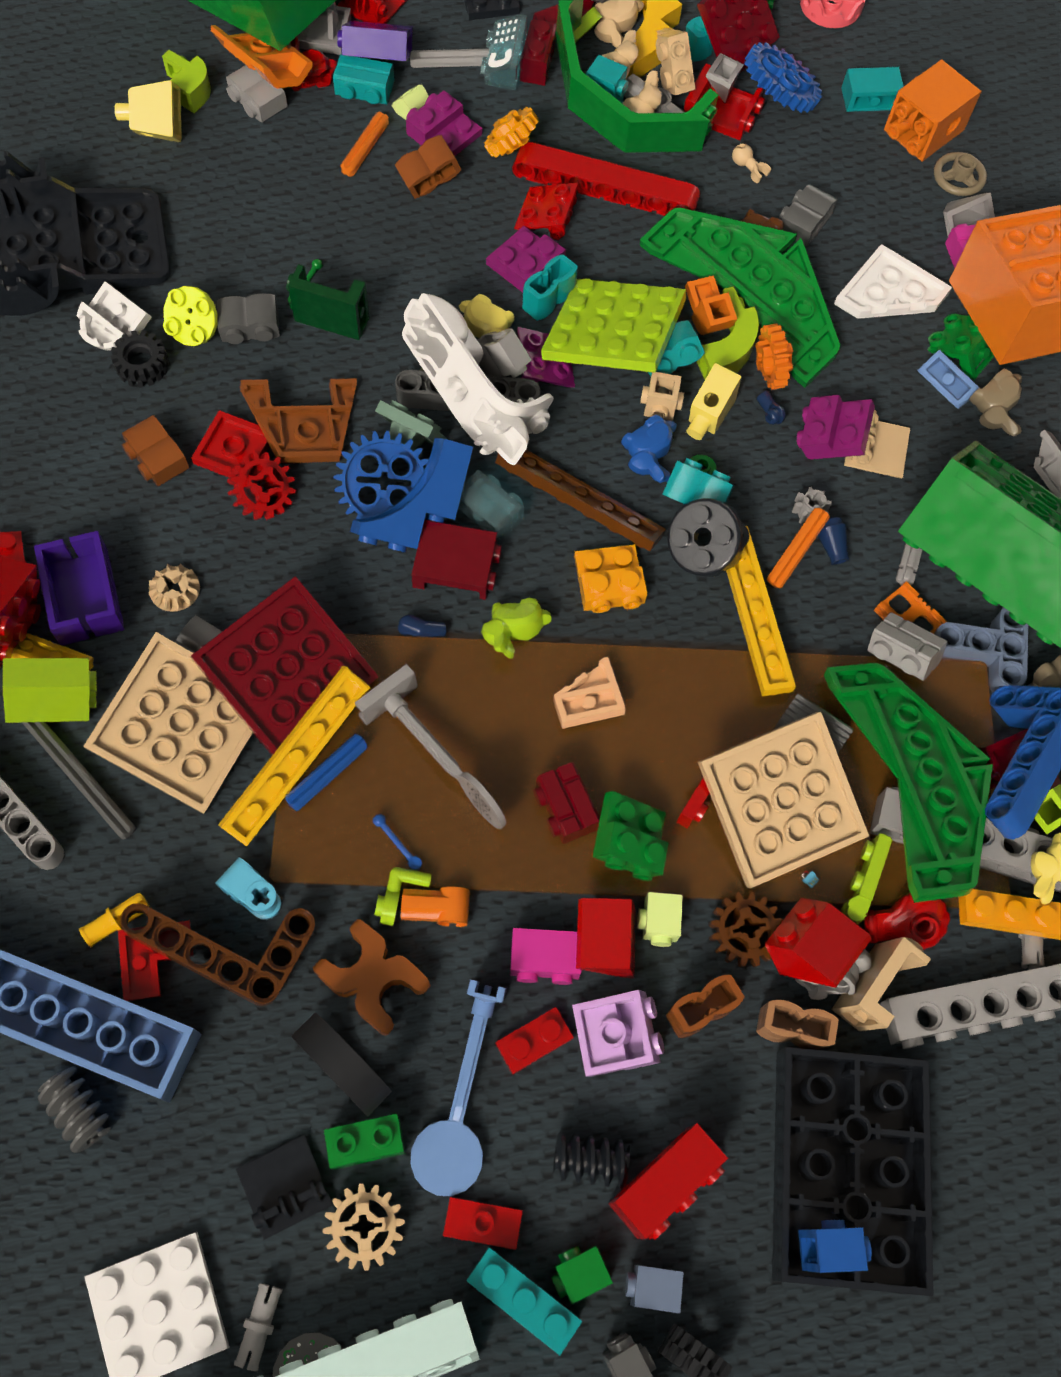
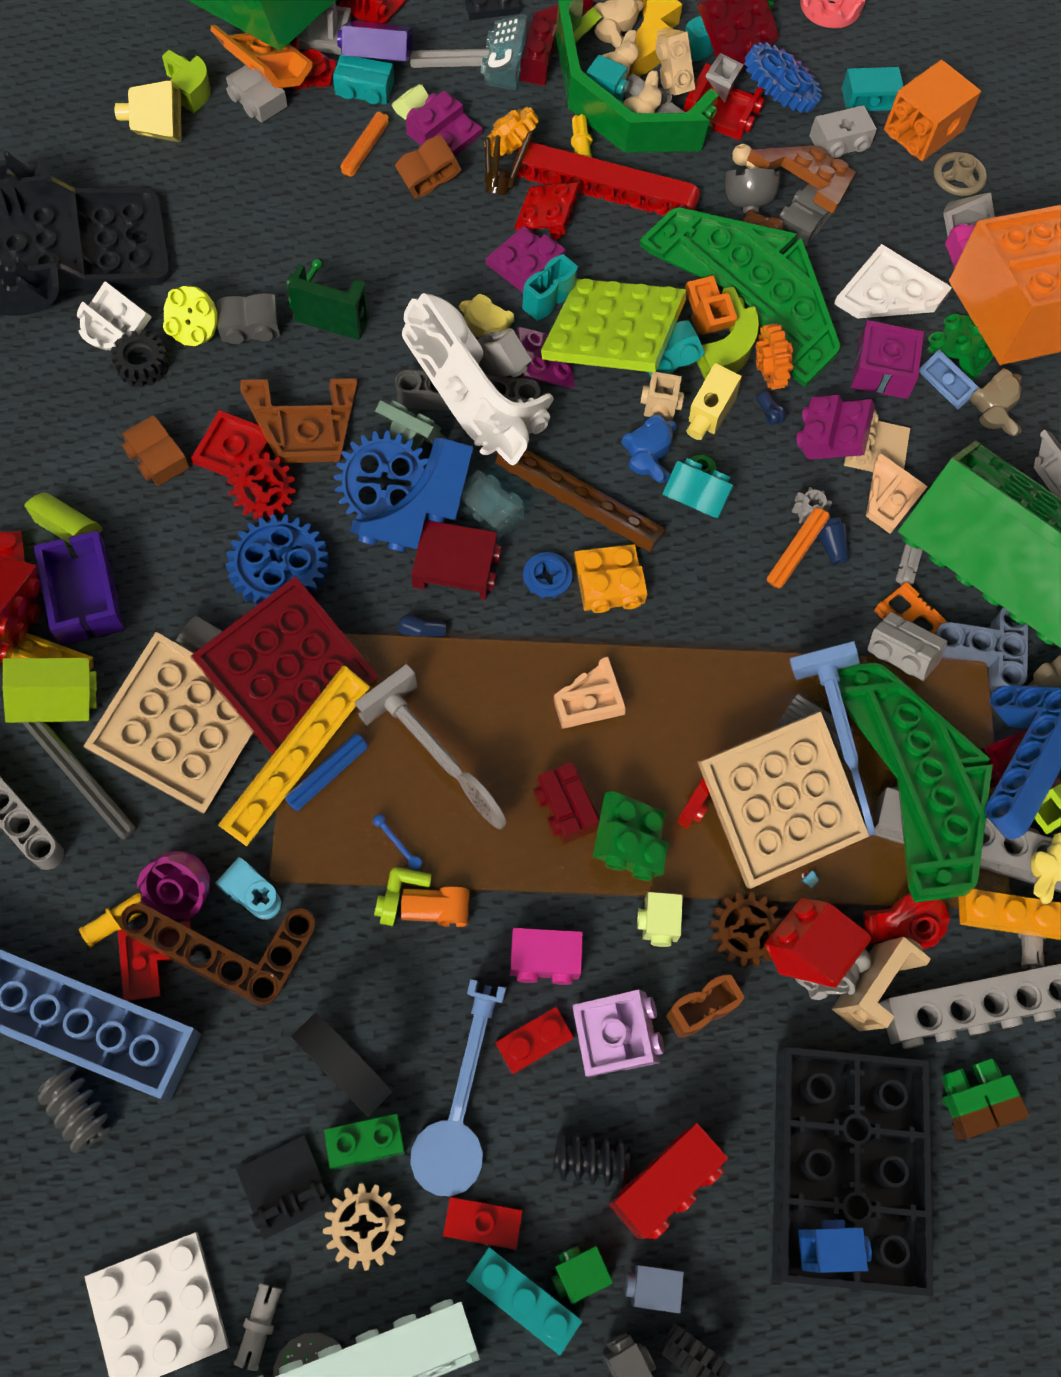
(59, 517): none -> lime brick
(174, 600): tan gear -> none
(175, 884): none -> magenta cylinder
(262, 543): none -> blue gear
(371, 976): dark orange piece -> none
(495, 178): none -> dark brown plant
(514, 622): lime animal -> none
(553, 564): none -> blue gear
(581, 139): none -> yellow axle
(606, 936): red slope -> none
(726, 543): plate -> none
(752, 188): none -> dark grey cylinder
(760, 624): yellow plate -> none
(804, 1028): medium nougat brick -> none
(811, 165): none -> dark orange wing
(826, 665): none -> medium blue piece
(843, 131): none -> light grey brick
(866, 881): lime hinge -> none
(887, 359): none -> magenta container
(891, 493): none -> light nougat wing
(984, 1106): none -> green hips

